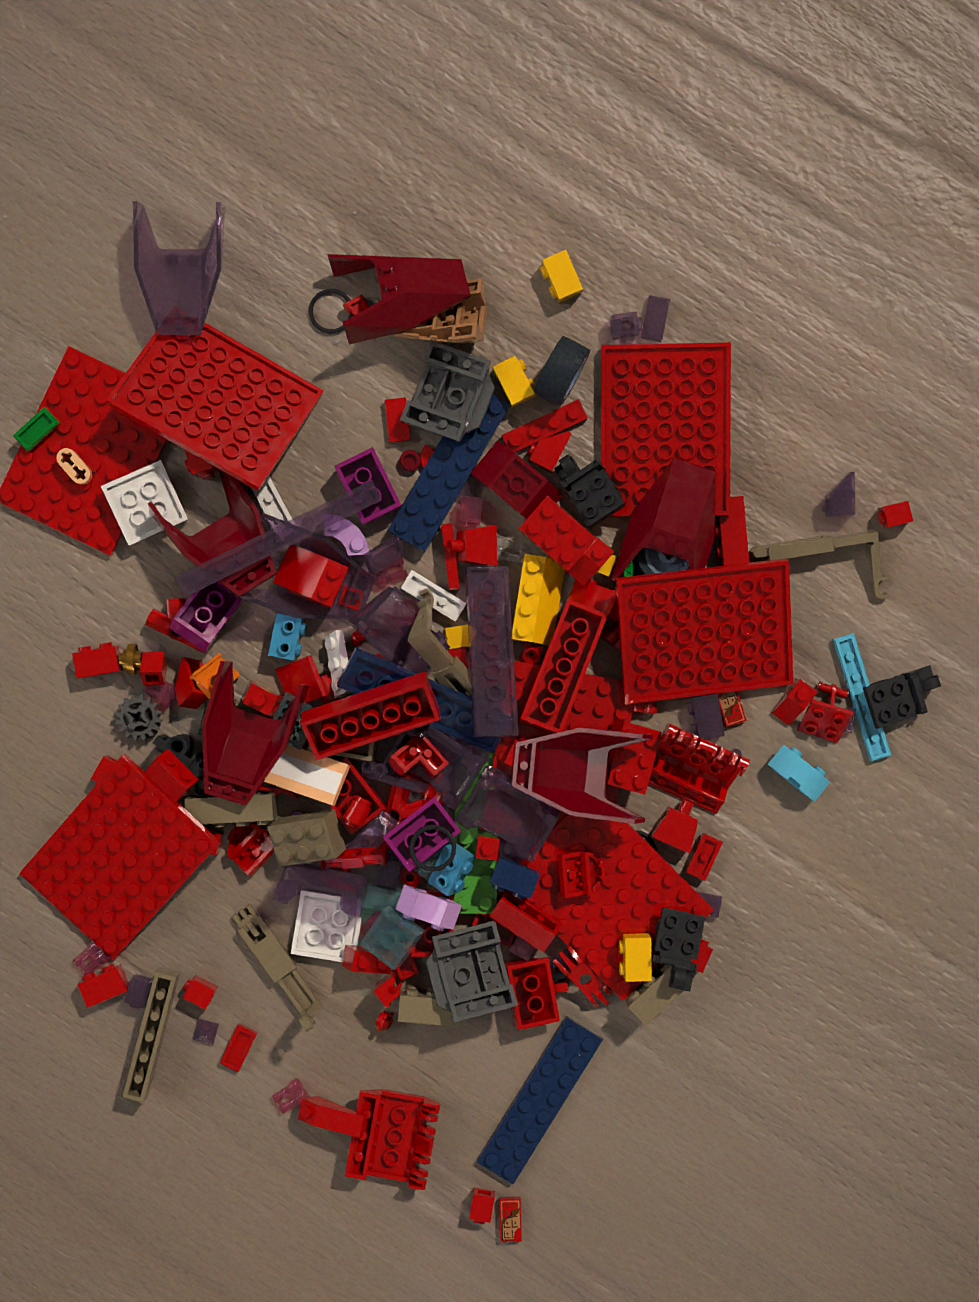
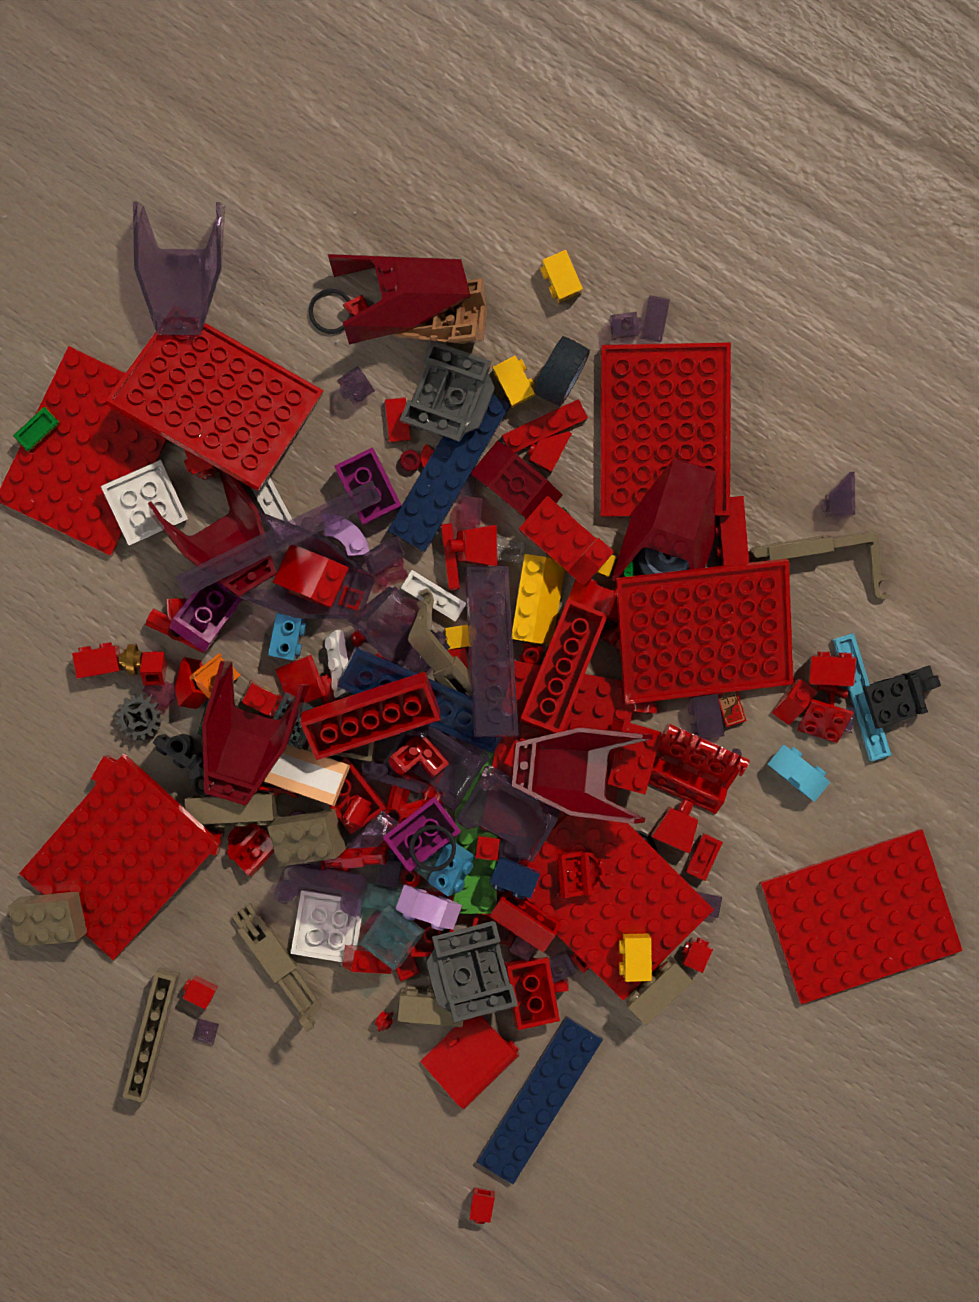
(47, 919): none -> dark tan brick
(70, 469): light nougat beam -> none
(96, 953): clear pink piece -> none
(104, 985): red brick -> none
(138, 991): clear purple brick -> none
(171, 775): red brick -> none
(238, 1047): red tile -> none
(296, 1090): clear pink piece -> none
(331, 1116): red slope -> none
(355, 386): none -> clear purple brick
(386, 989): red hinge -> none
(393, 1137): red slope -> none
(472, 1061): none -> red door
(510, 1219): tile -> none
(576, 971): red piece -> none
(590, 490): black plate -> none
(677, 941): black plate -> none
(832, 669): none -> red slope
(861, 916): none -> red plate
(895, 514): red brick -> none

